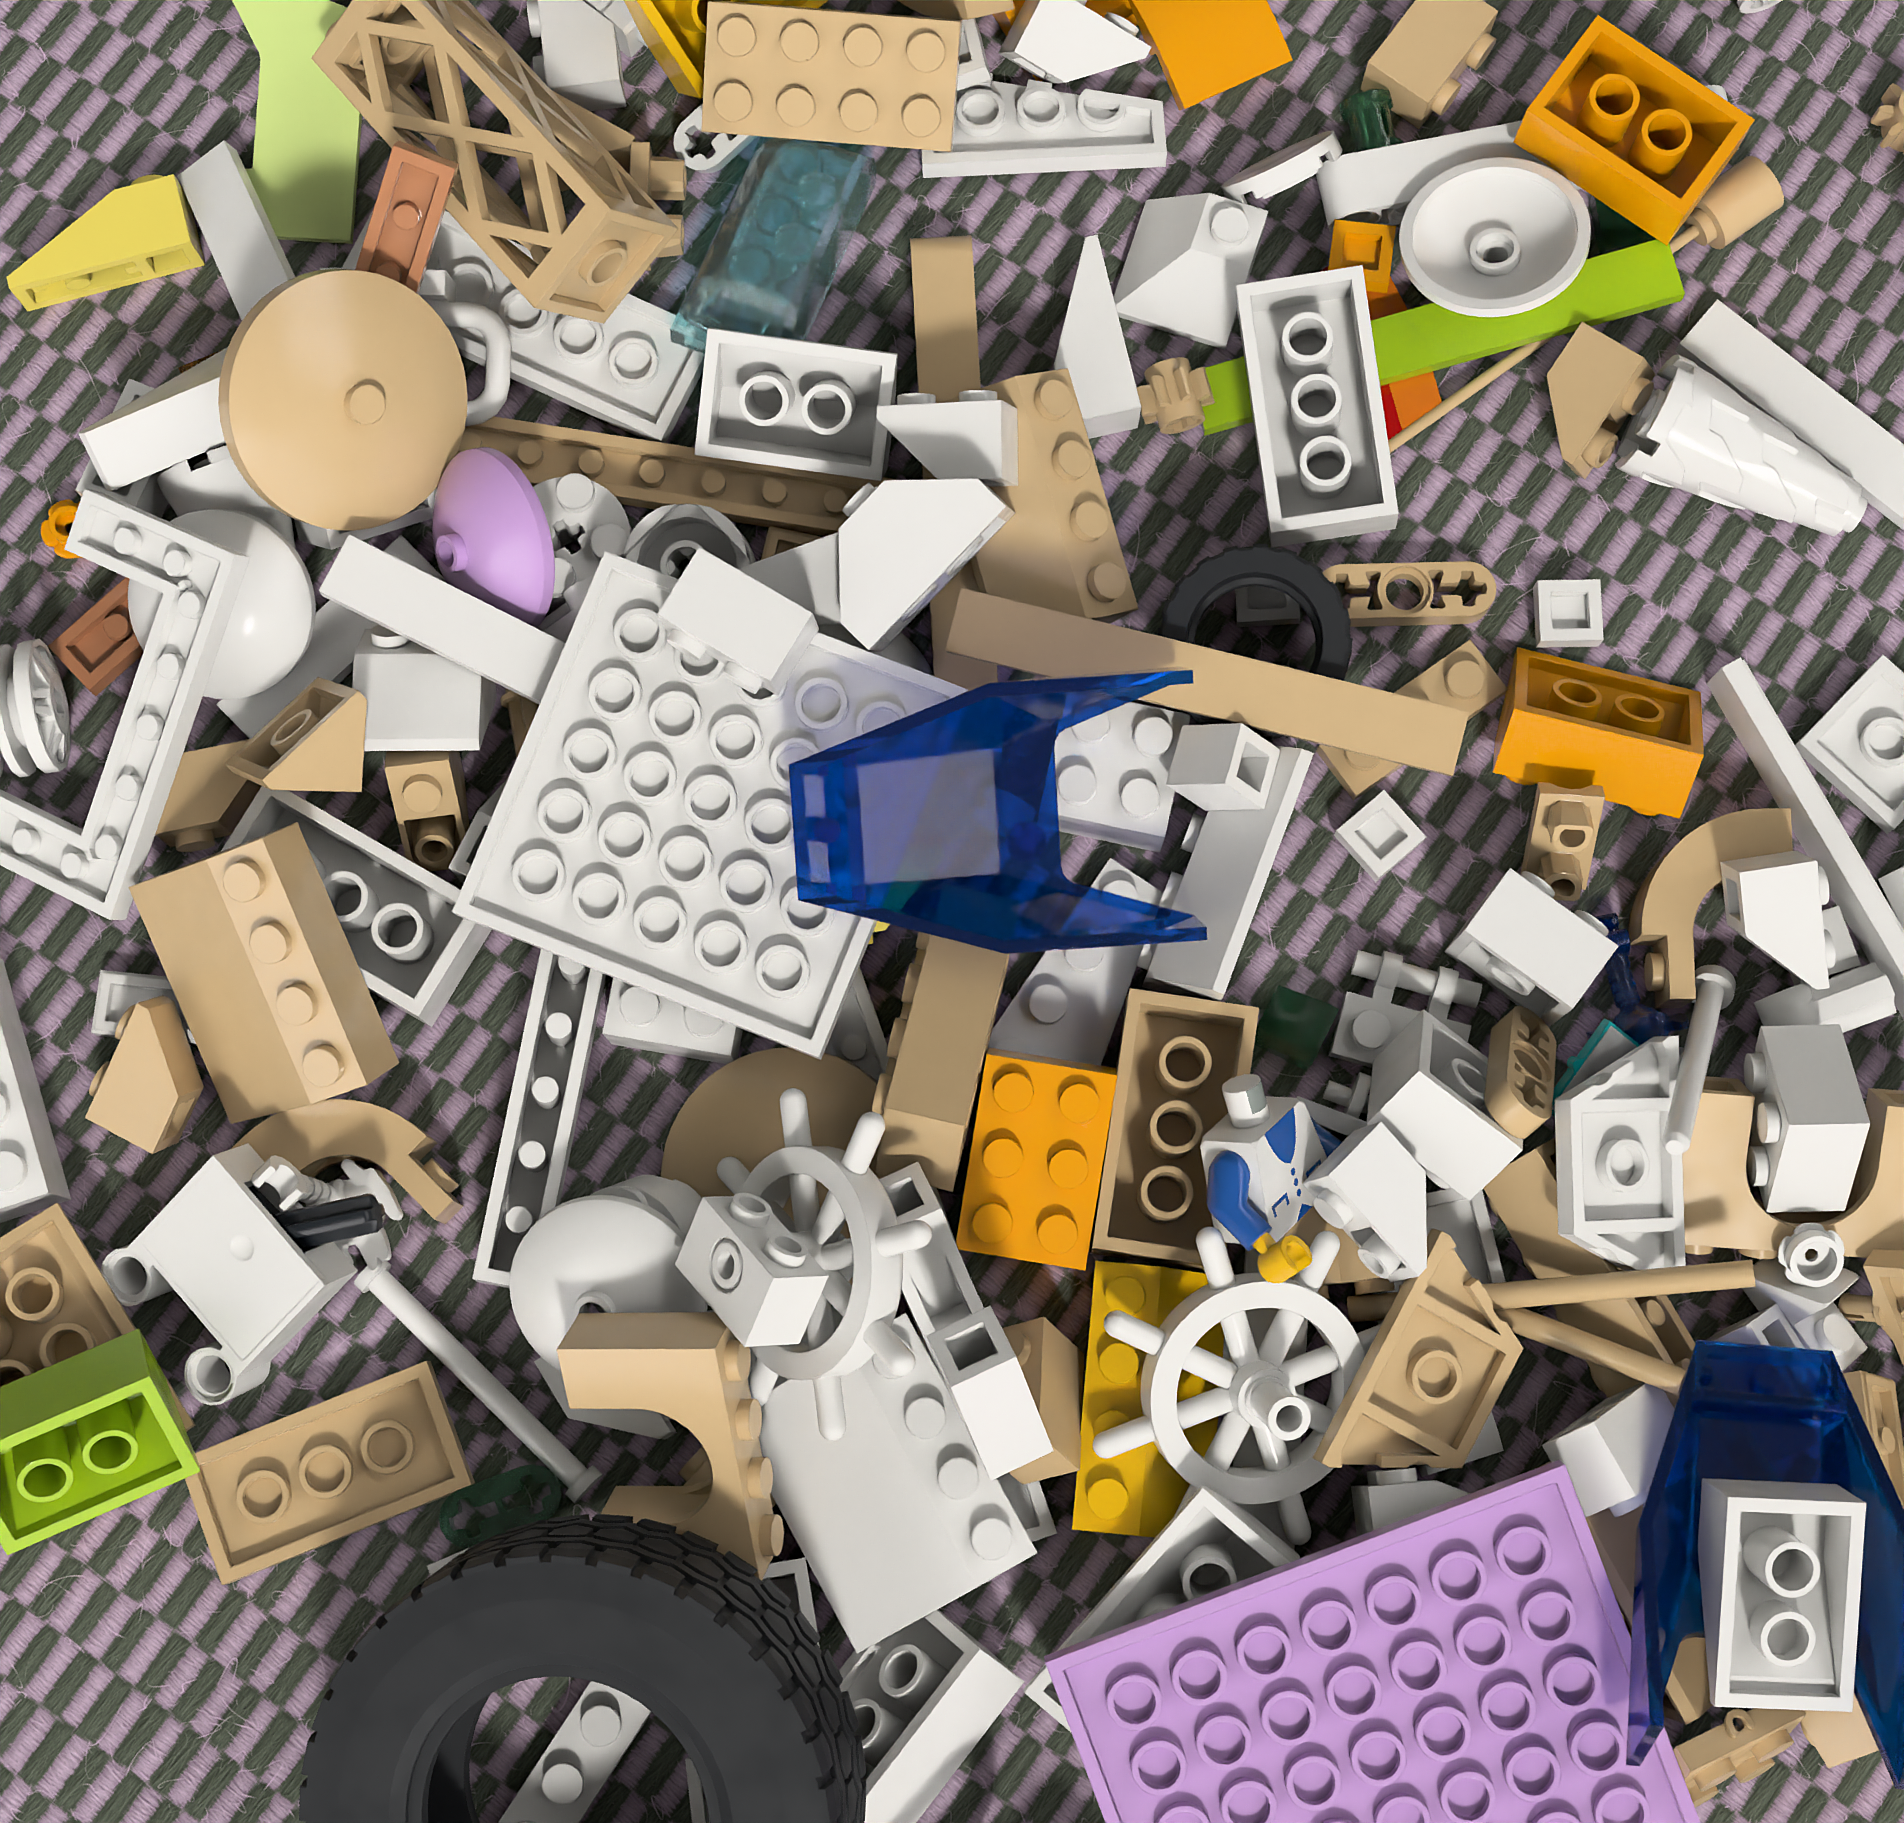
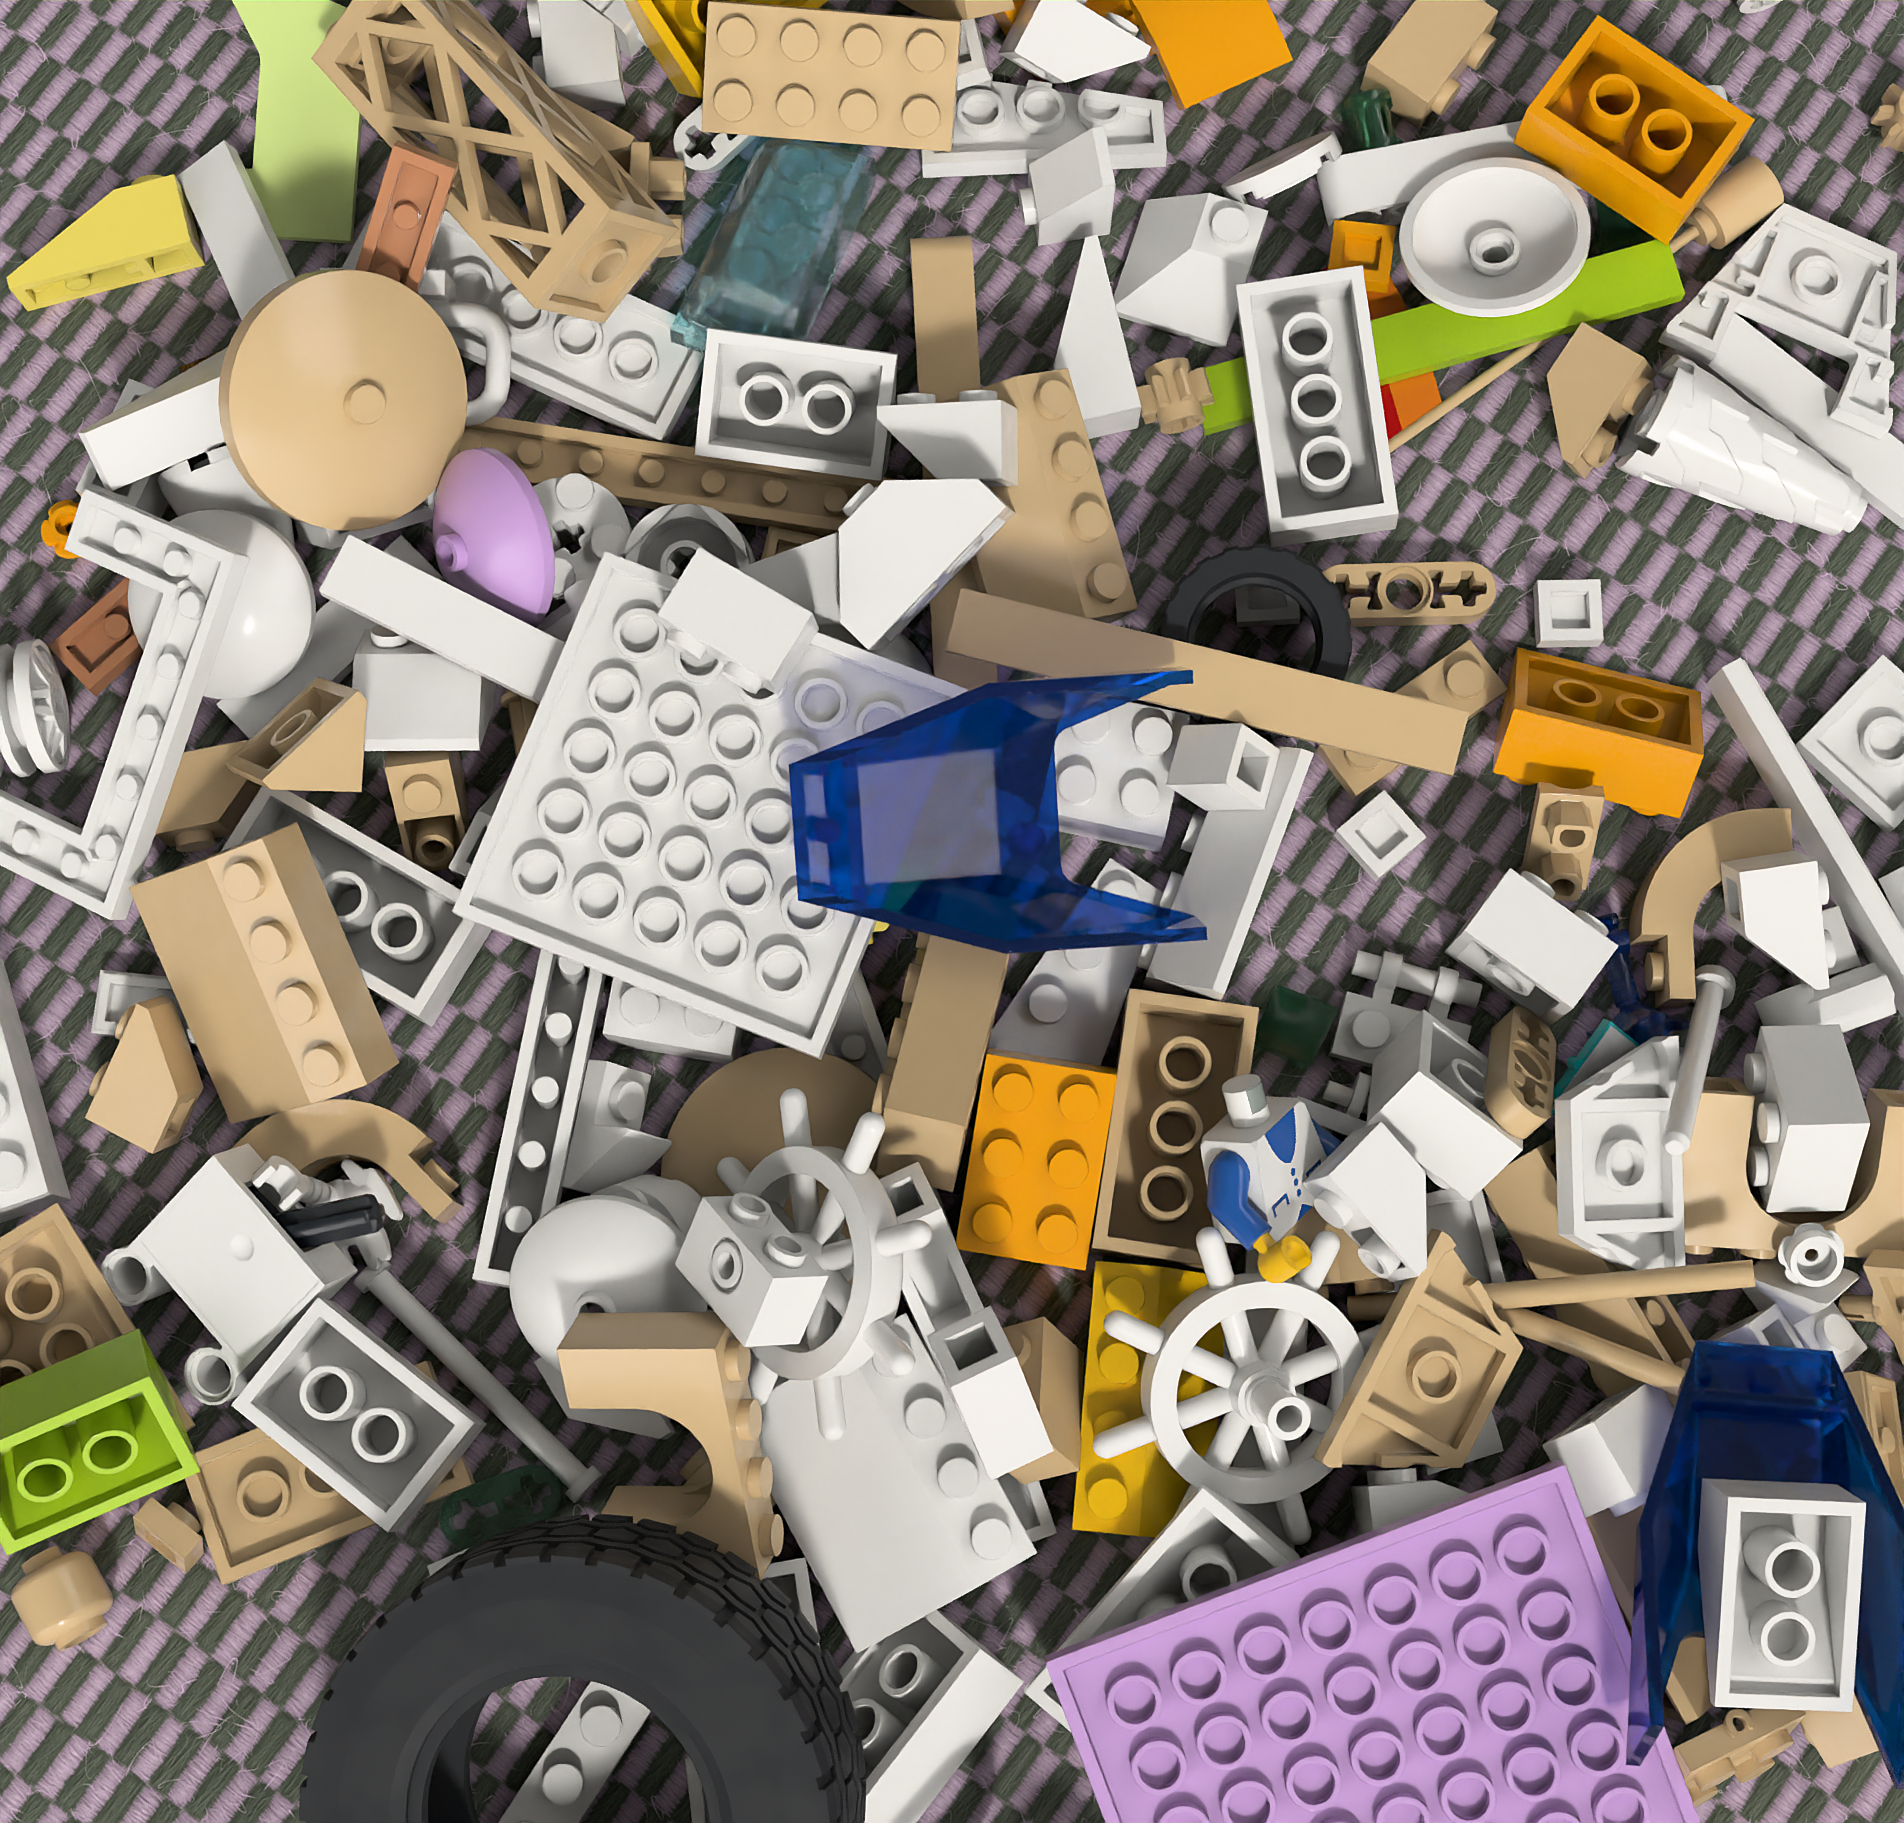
(62, 1598): none -> tan head
(170, 1532): none -> tan plate
(359, 1415): none -> white brick
(607, 1130): none -> white slope
(1070, 190): none -> white slope
(1815, 288): none -> white wing

